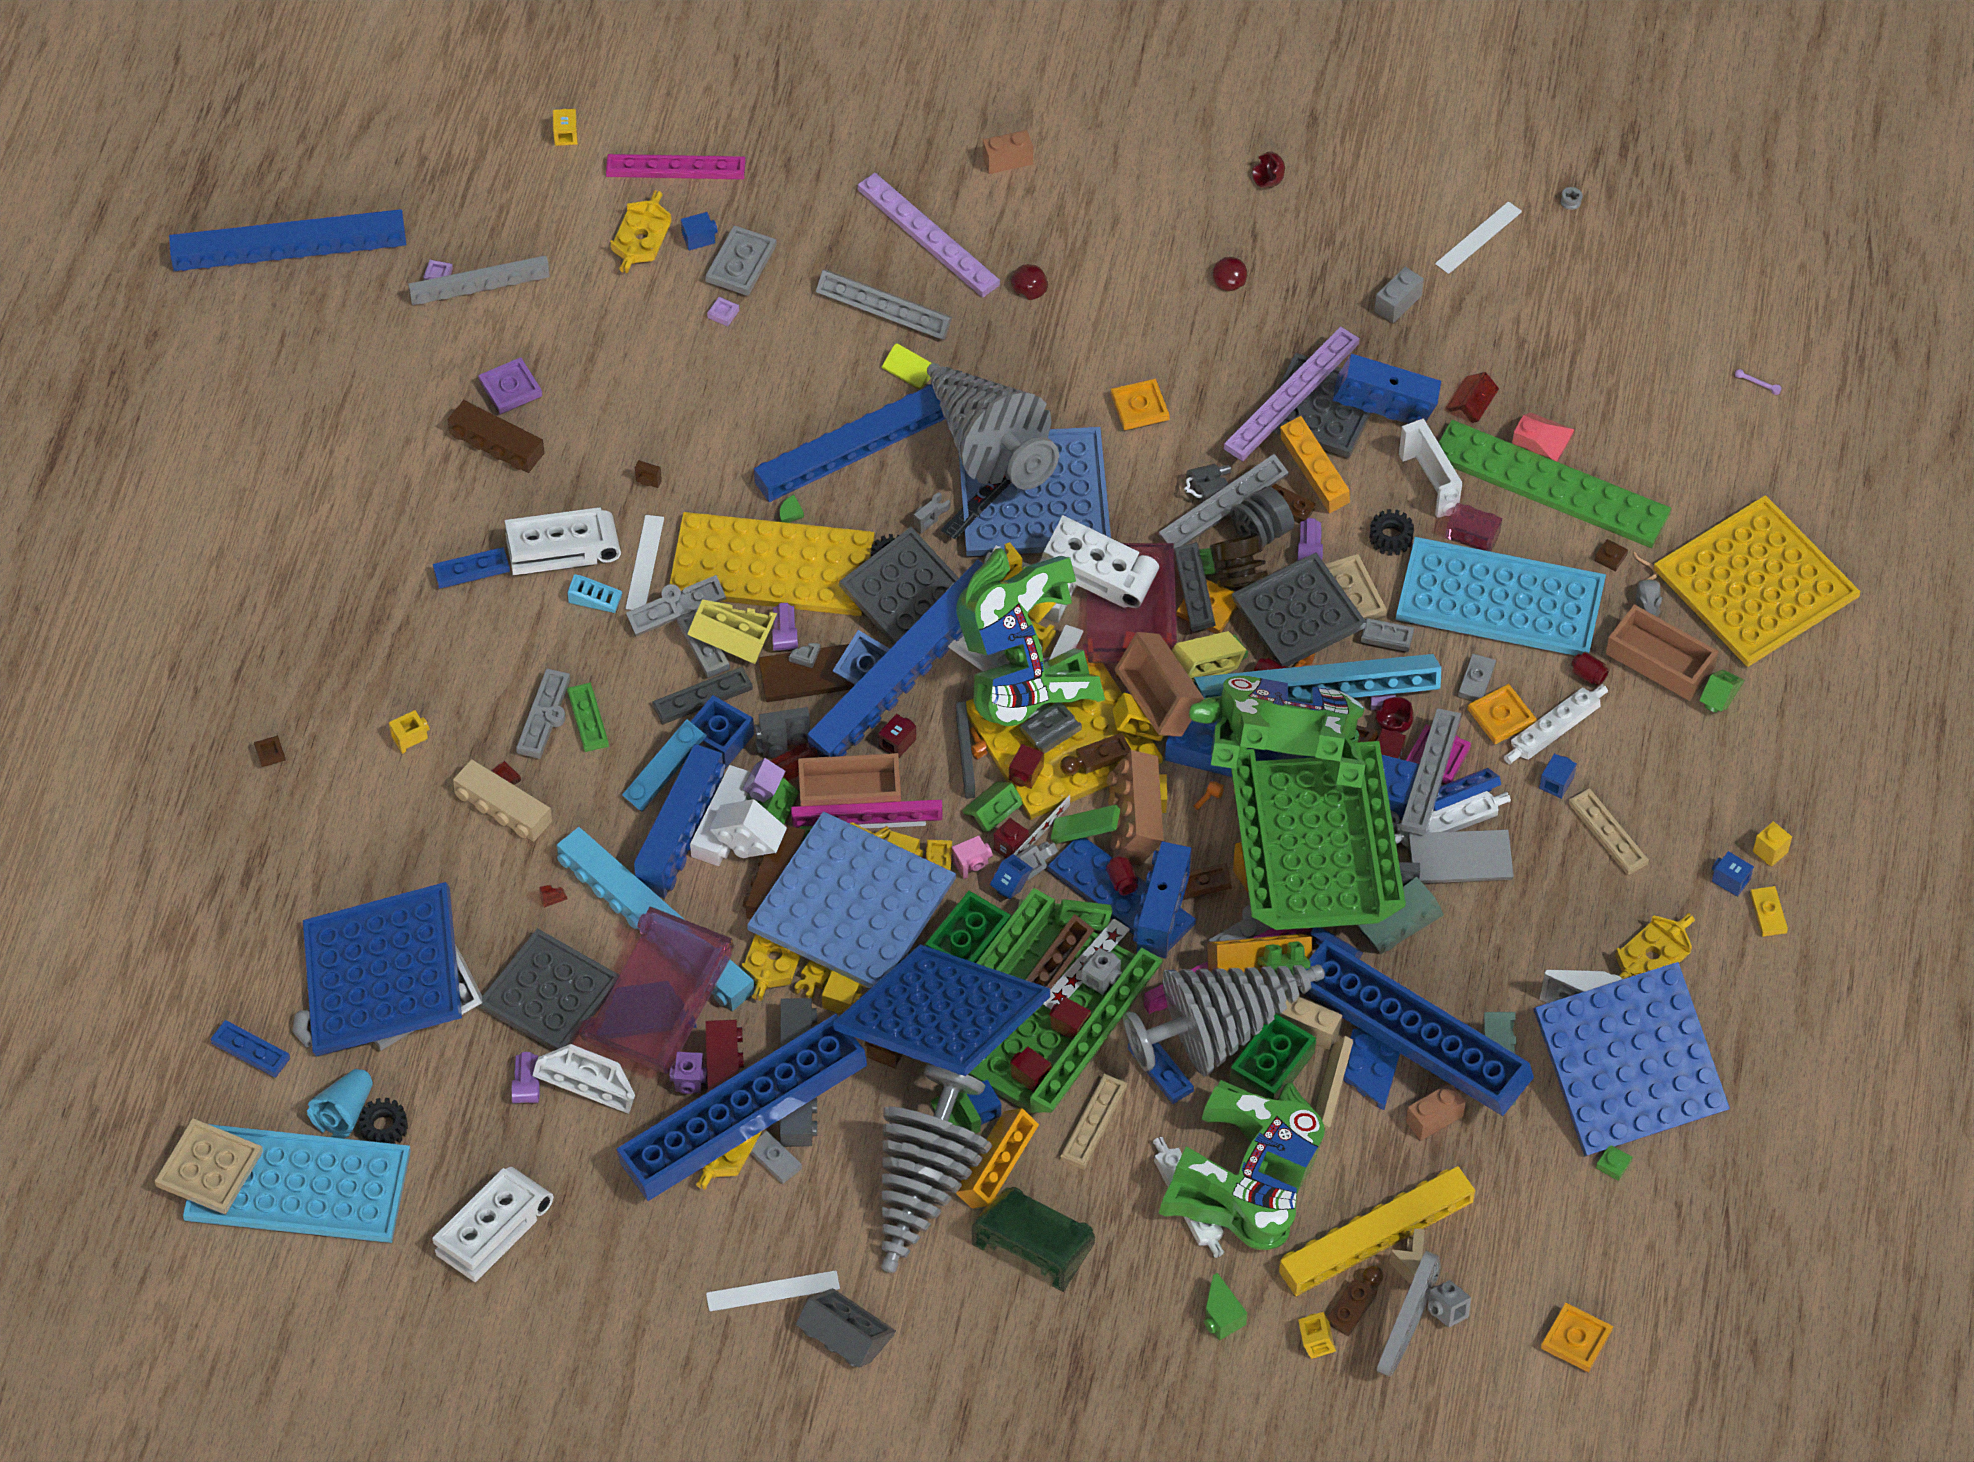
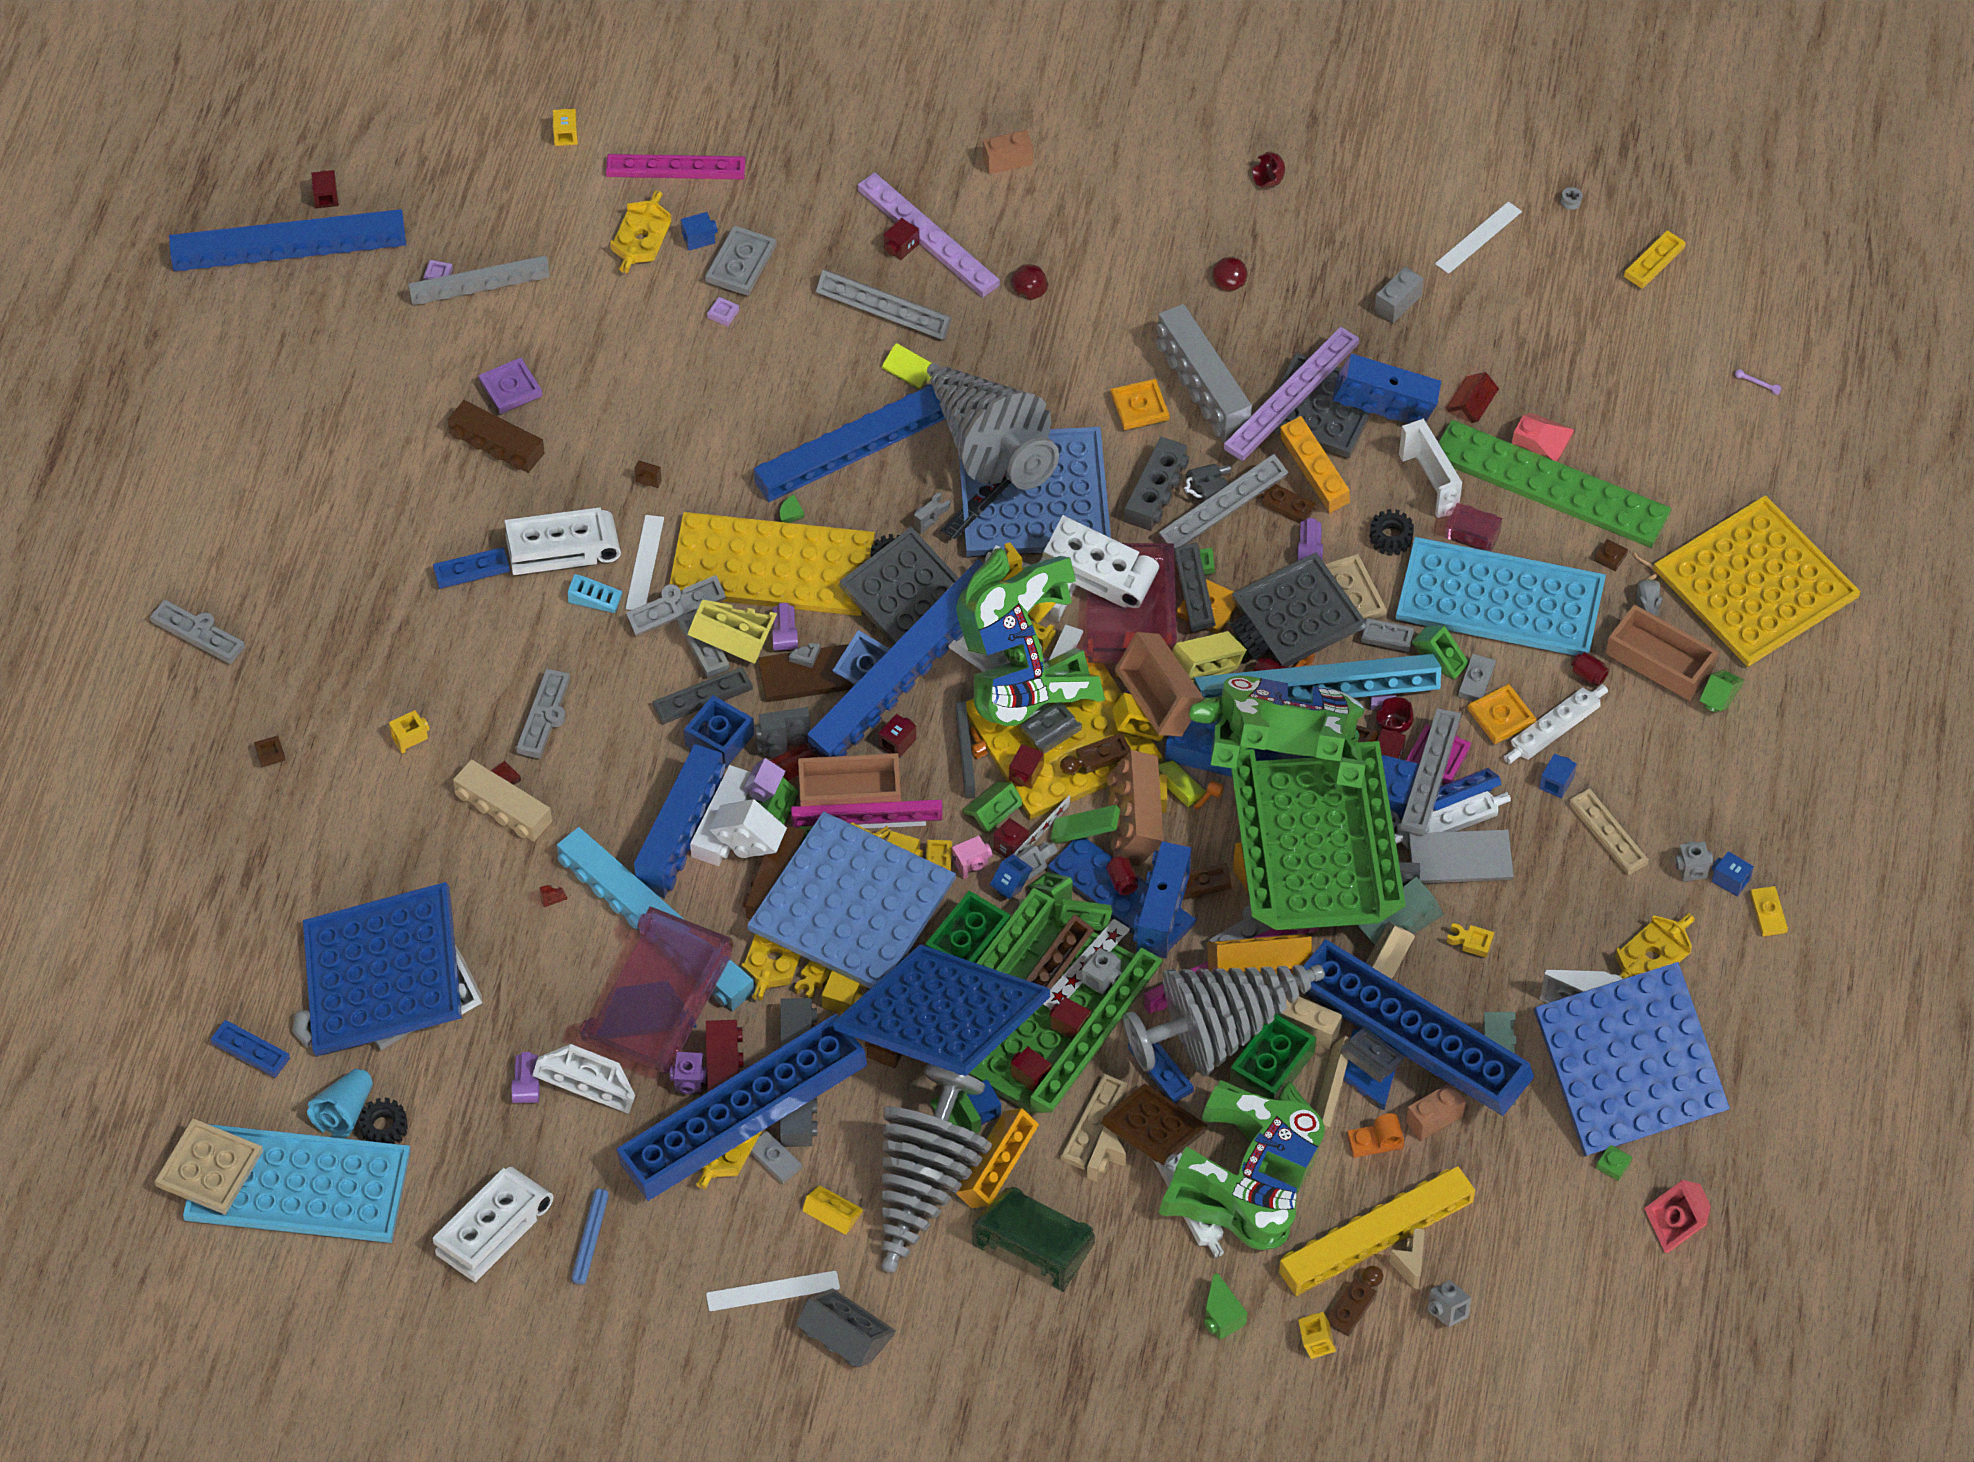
(198, 630): none -> light grey hinge
(324, 189): none -> dark red brick
(549, 991): dark grey plate -> none
(587, 717): bright green tile -> none
(590, 1236): none -> medium blue axle
(663, 765): dark azure plate -> none
(832, 1209): none -> yellow slope
(901, 239): none -> dark red brick
(1054, 885): none -> bright green slope
(1107, 1150): none -> tan slope
(1138, 510): none -> dark grey brick
(1154, 1124): none -> reddish brown plate
(1181, 783): none -> neon yellow slope
(1202, 372): none -> light grey brick
(1239, 560): dark brown wheel -> none
(1249, 636): none -> black tyre
(1263, 515): dark grey wheel -> none
(1294, 956): bright green hips -> none
(1322, 934): blue plate -> none
(1372, 1054): none -> flat silver plate
(1379, 1138): none -> orange plate
(1390, 949): none -> tan panel
(1410, 1313): light grey beam -> none
(1439, 642): none -> bright green slope
(1474, 940): none -> yellow plate
(1577, 1337): light orange plate -> none
(1654, 259): none -> yellow plate
(1678, 1213): none -> coral slope
(1693, 861): none -> light grey brick
(1772, 844): yellow brick -> none

